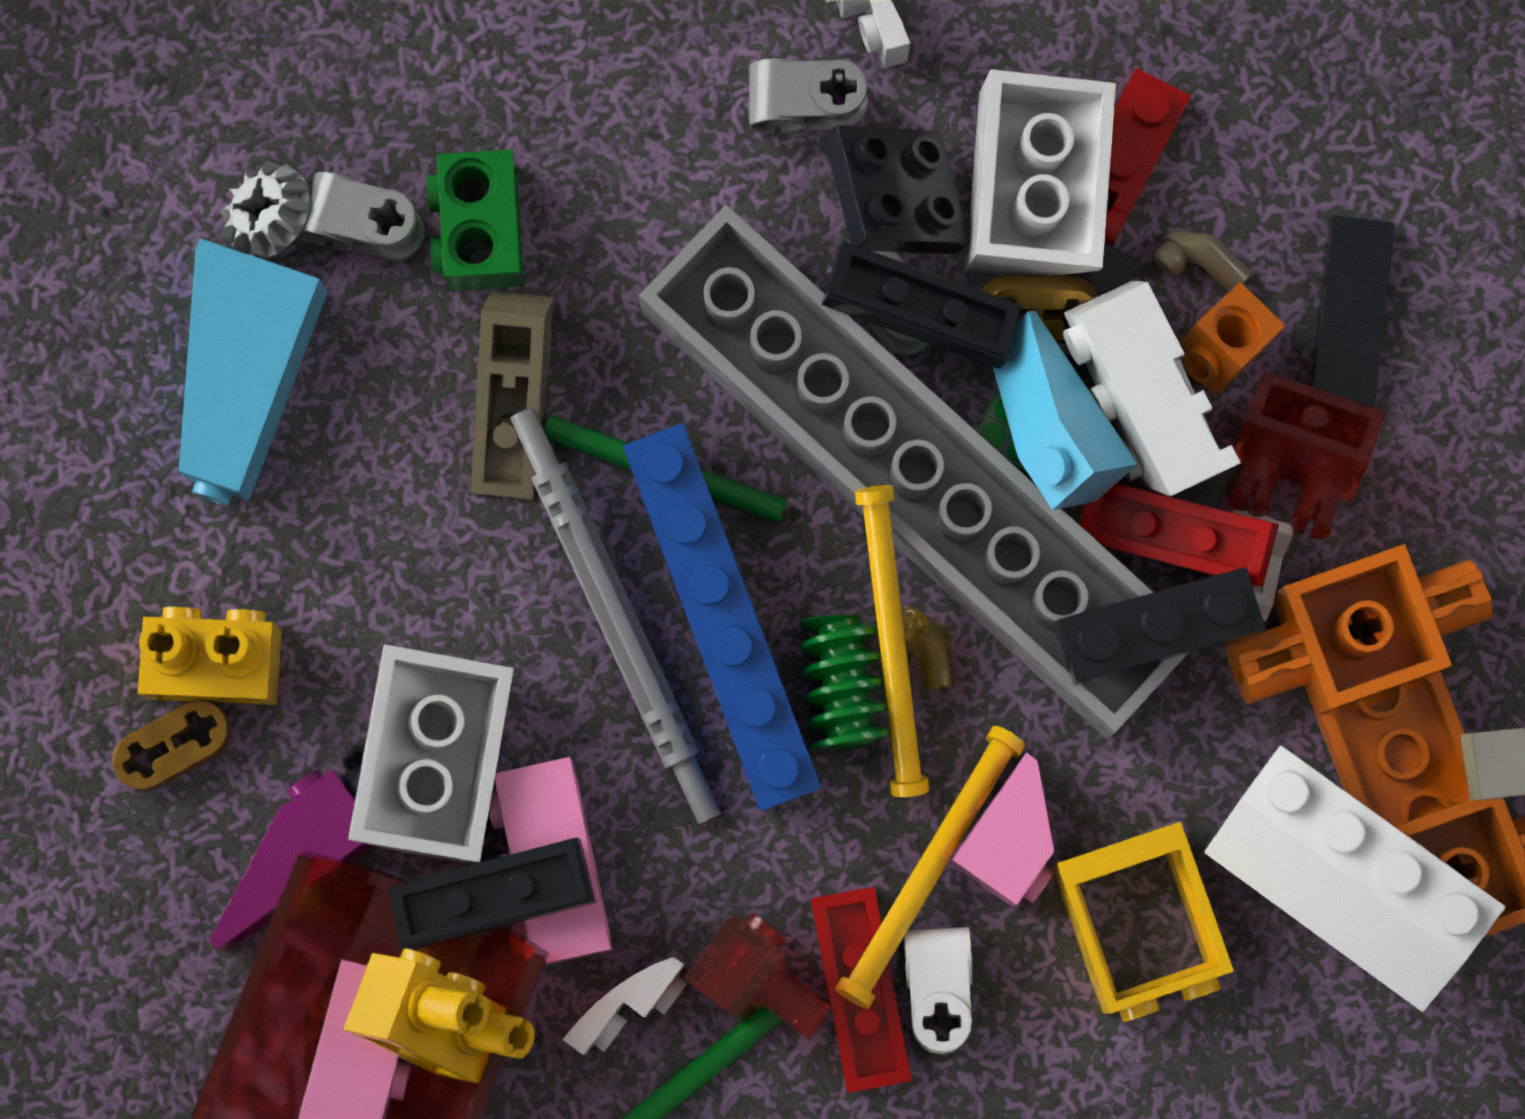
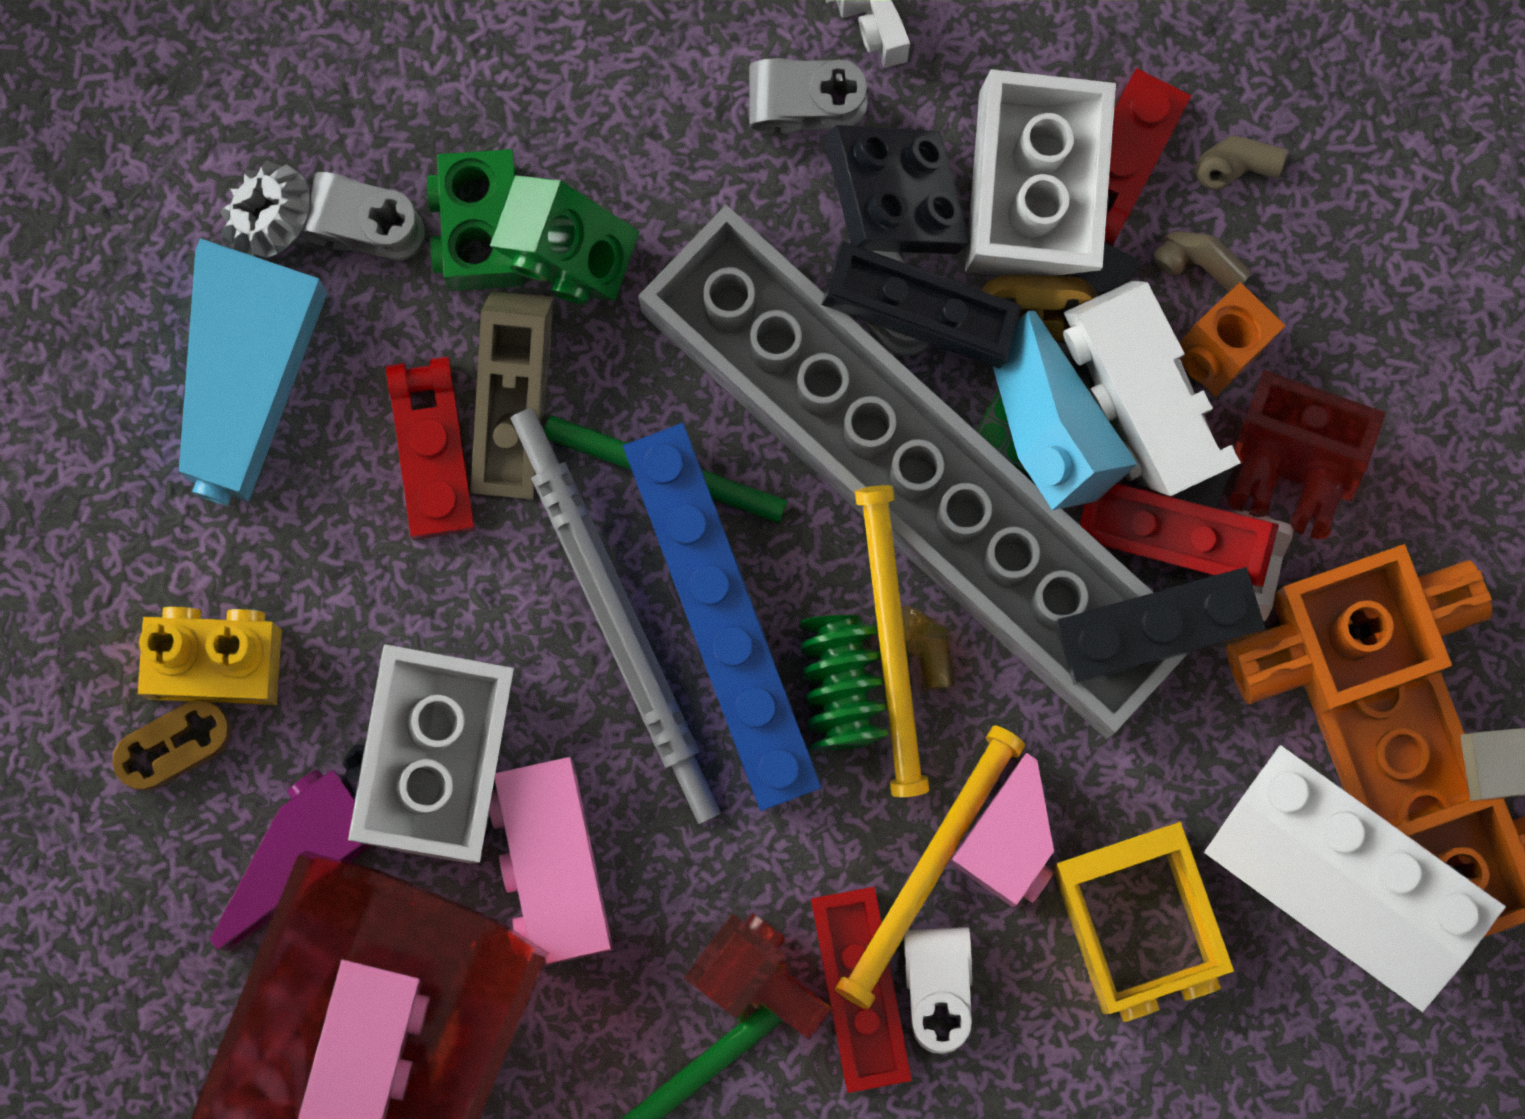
(431, 450): none -> red plate
(433, 1017): yellow brick -> none
(491, 894): black tile -> none
(564, 240): none -> green brick
(648, 989): white slope -> none
(1235, 157): none -> dark tan arm
(1352, 308): black tile -> none

